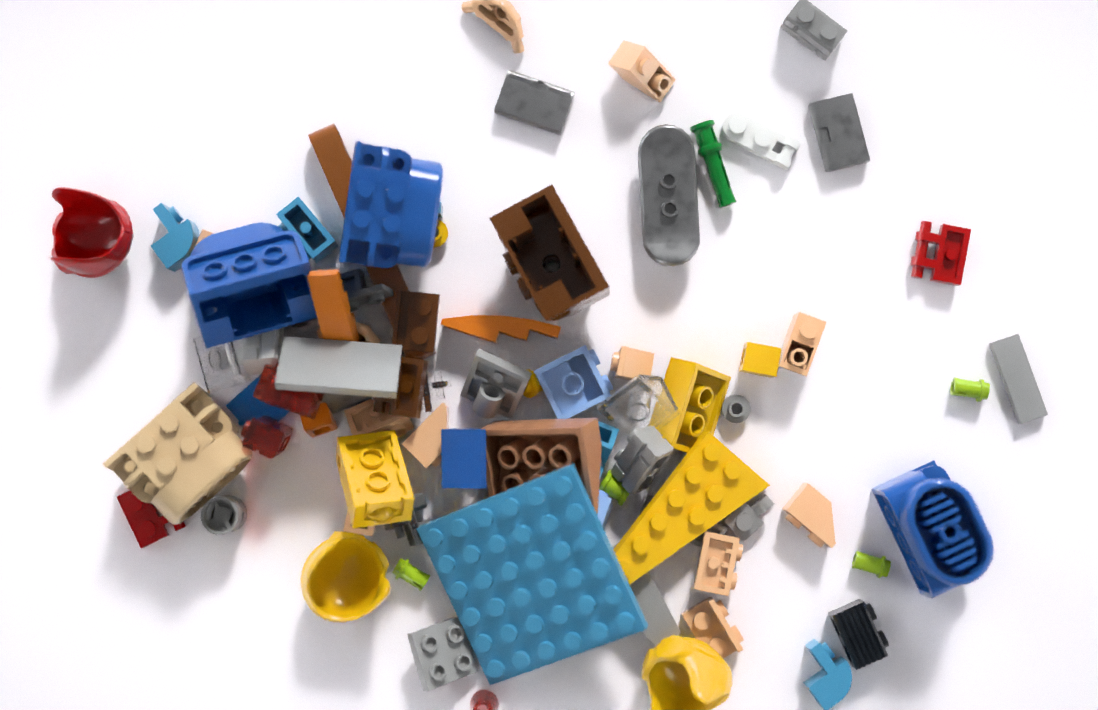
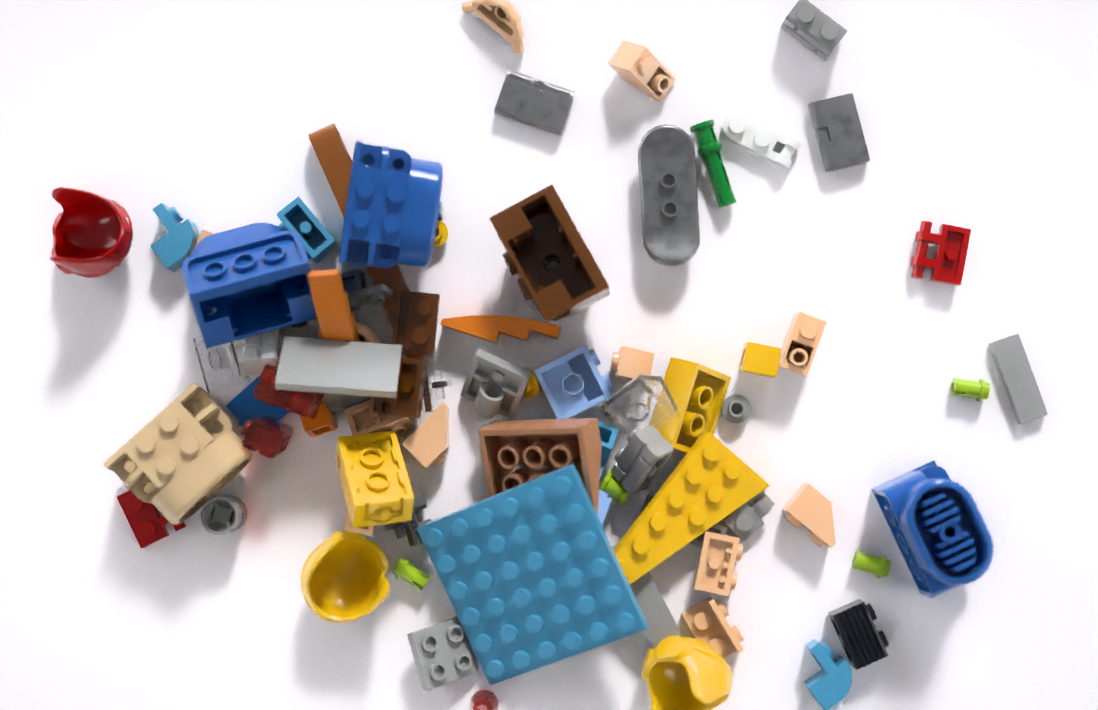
(463, 458): blue slope -> none

